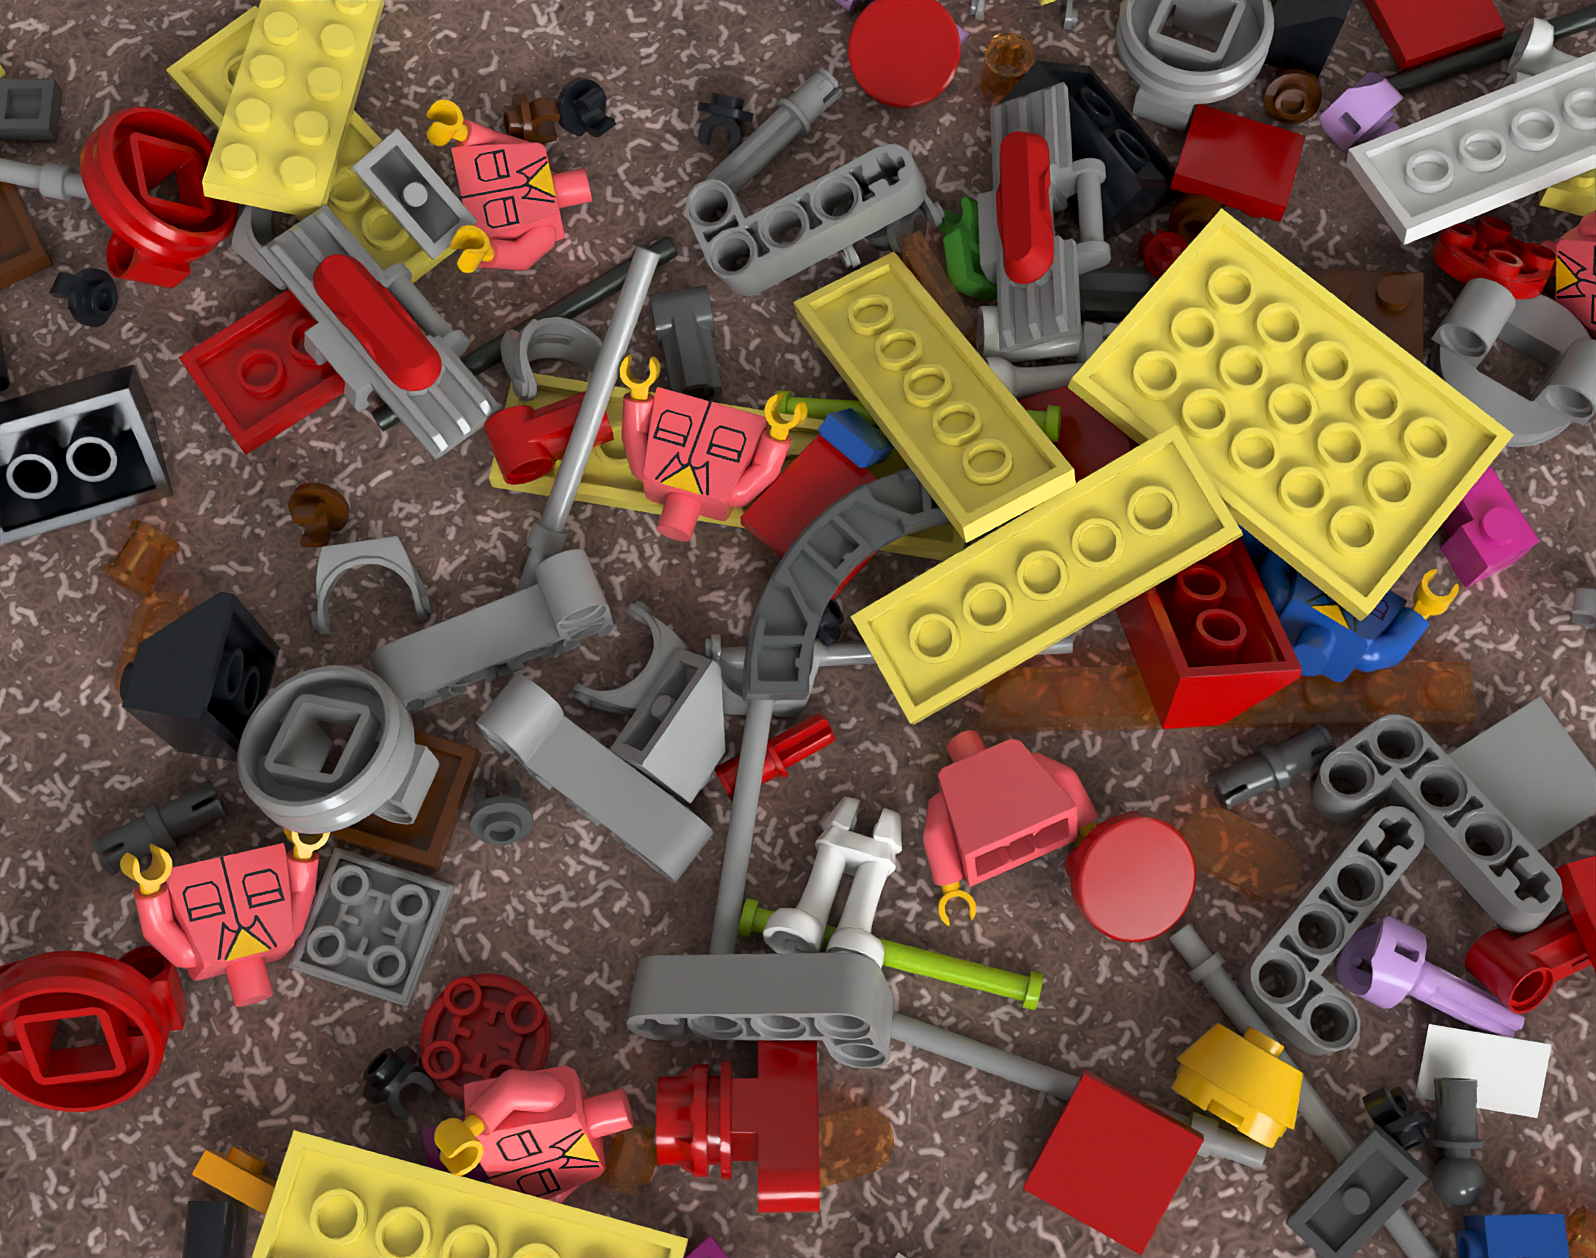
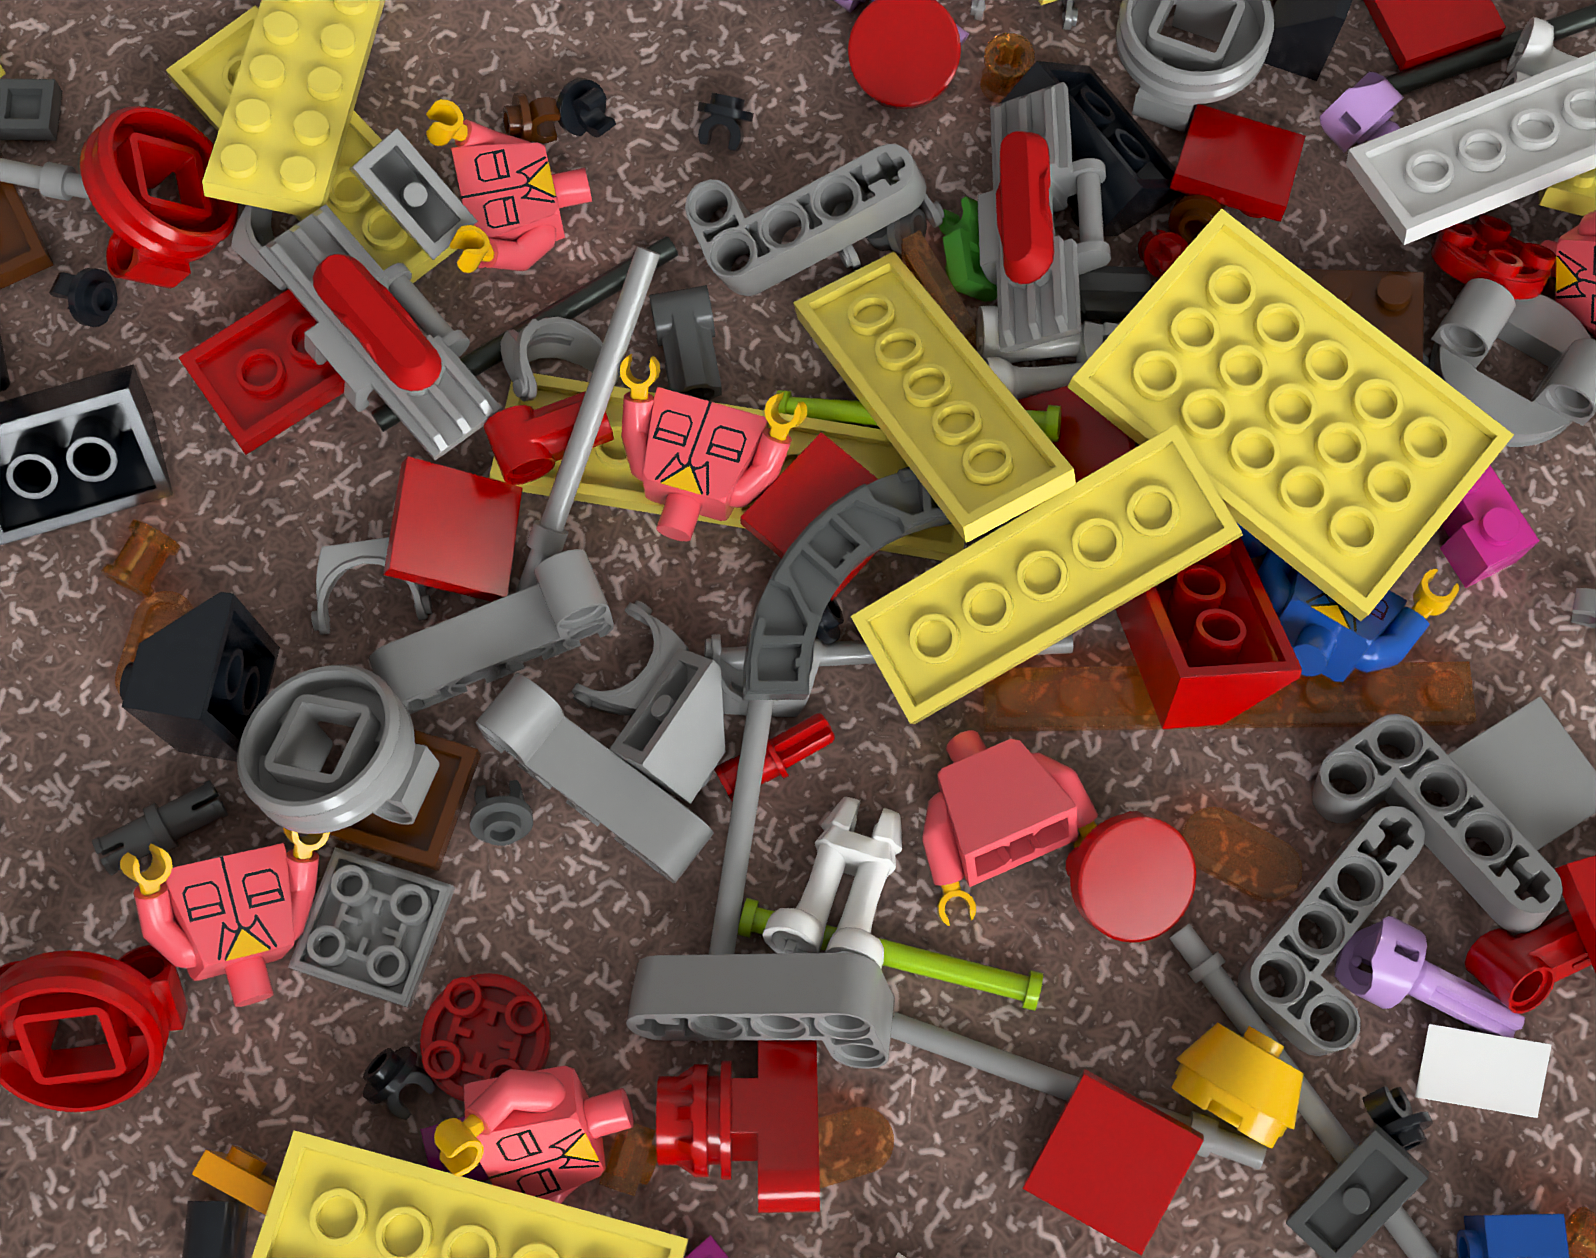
(319, 511): reddish brown plate -> none
(453, 530): none -> red tile
(791, 118): light grey axle -> none
(855, 438): blue tile -> none
(1271, 766): dark grey pin -> none
(1292, 95): reddish brown plate -> none
(1457, 1175): dark grey pin -> none

